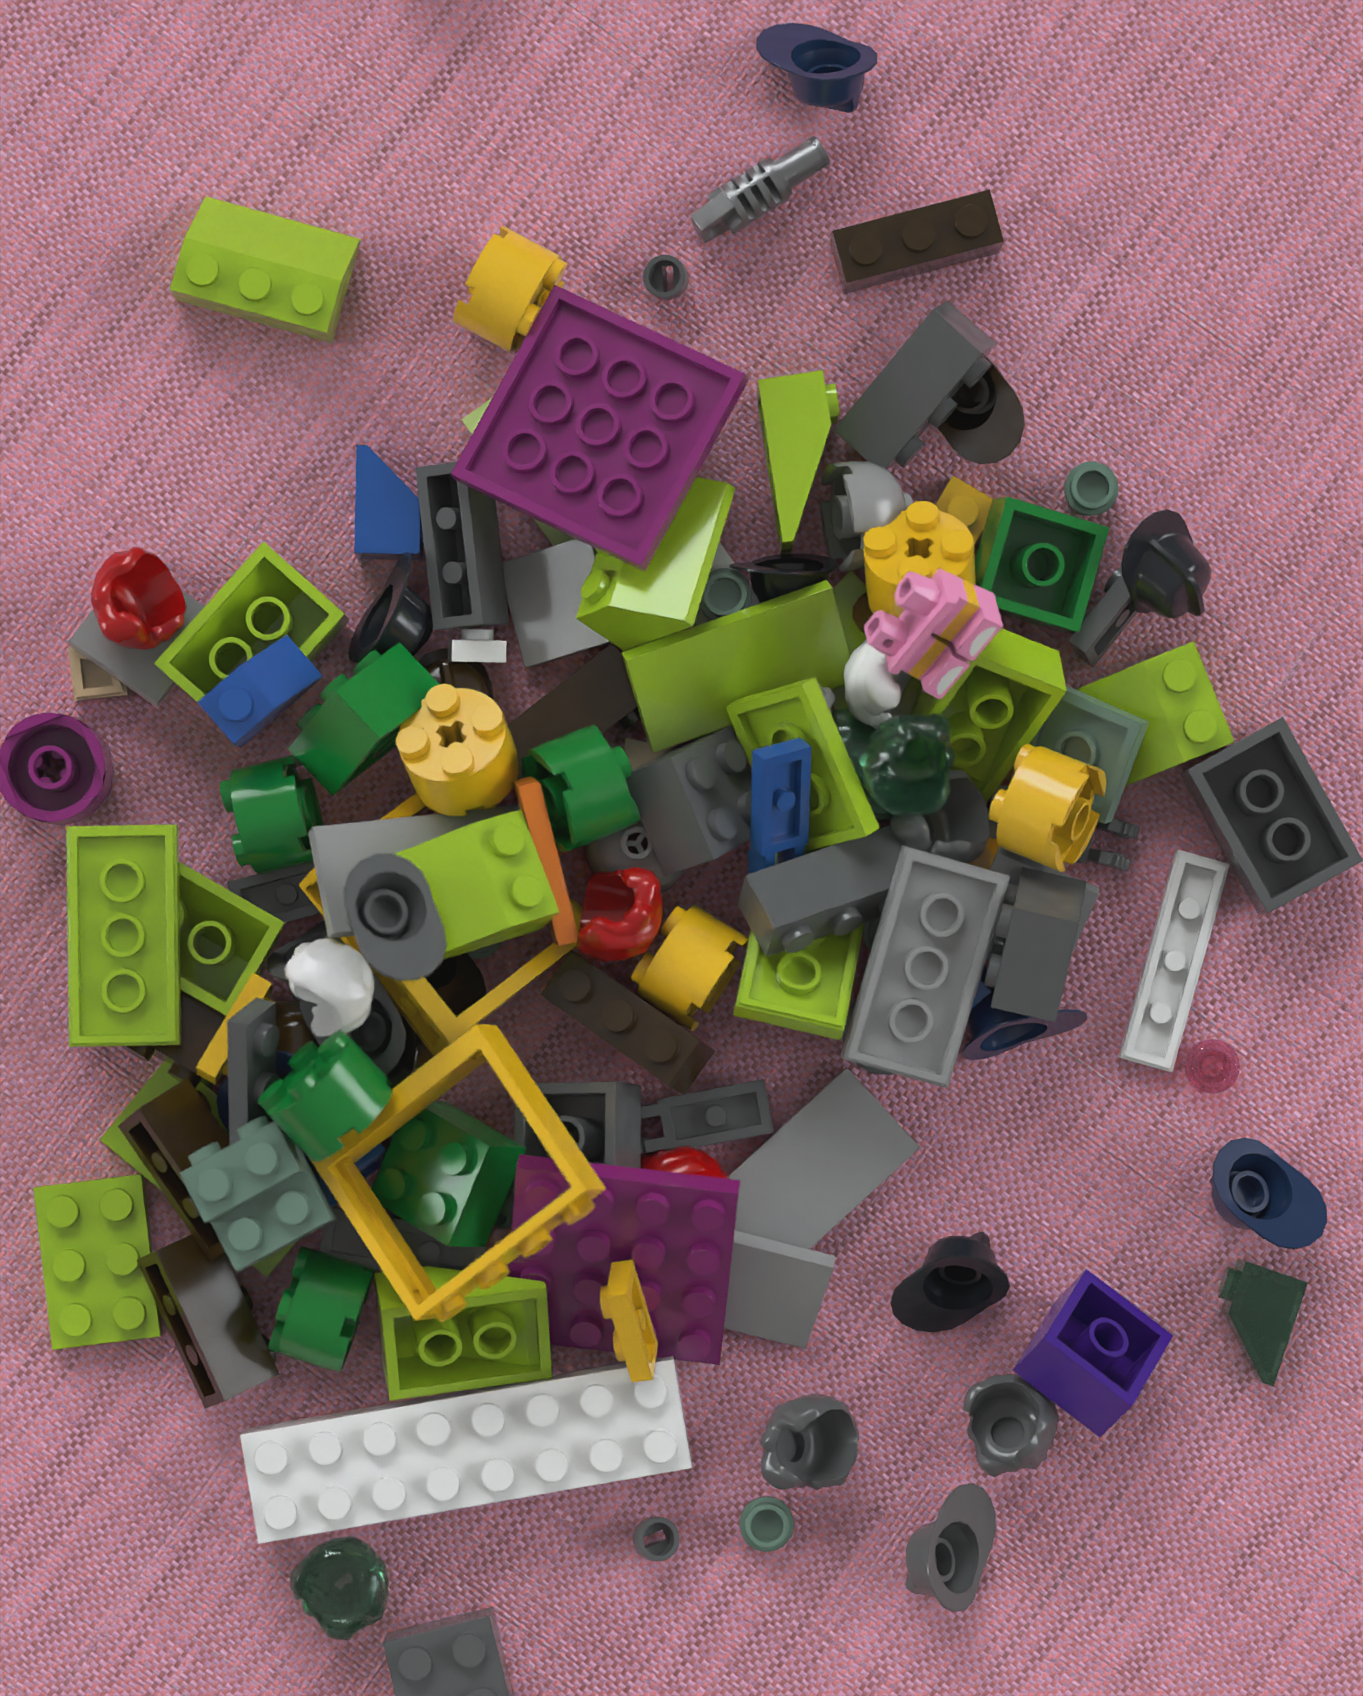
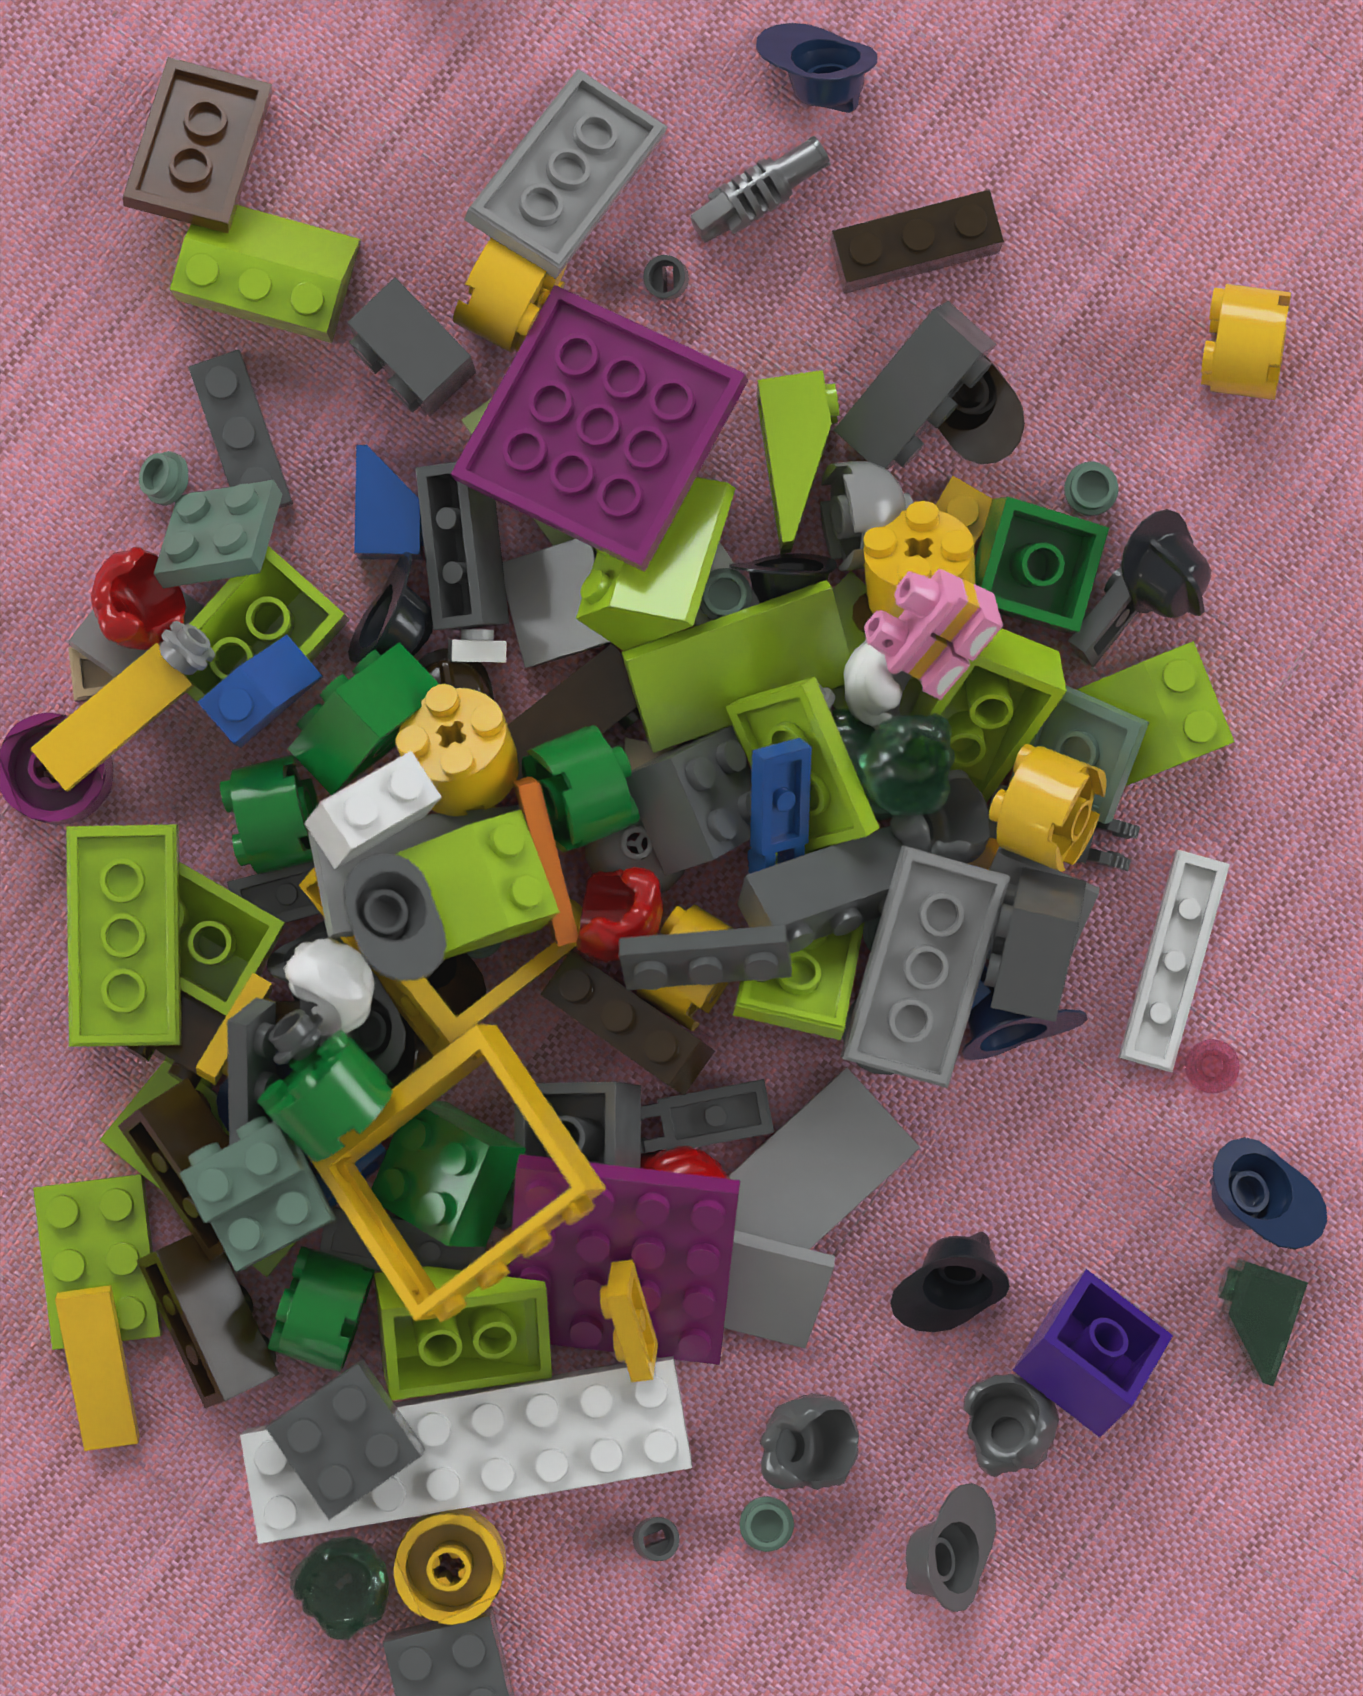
(97, 1368): none -> yellow tile
(111, 718): none -> yellow tile
(164, 477): none -> sand green plate
(186, 648): none -> light grey plate
(197, 145): none -> plate
(218, 534): none -> sand green plate
(237, 422): none -> dark grey plate
(296, 1036): none -> dark grey plate
(345, 1439): none -> dark grey brick
(372, 809): none -> white brick
(411, 347): none -> dark grey brick
(437, 1593): none -> yellow brick
(566, 173): none -> light grey tile
(705, 957): none -> dark grey plate
(1248, 341): none -> yellow brick
(1271, 817): dark grey brick -> none

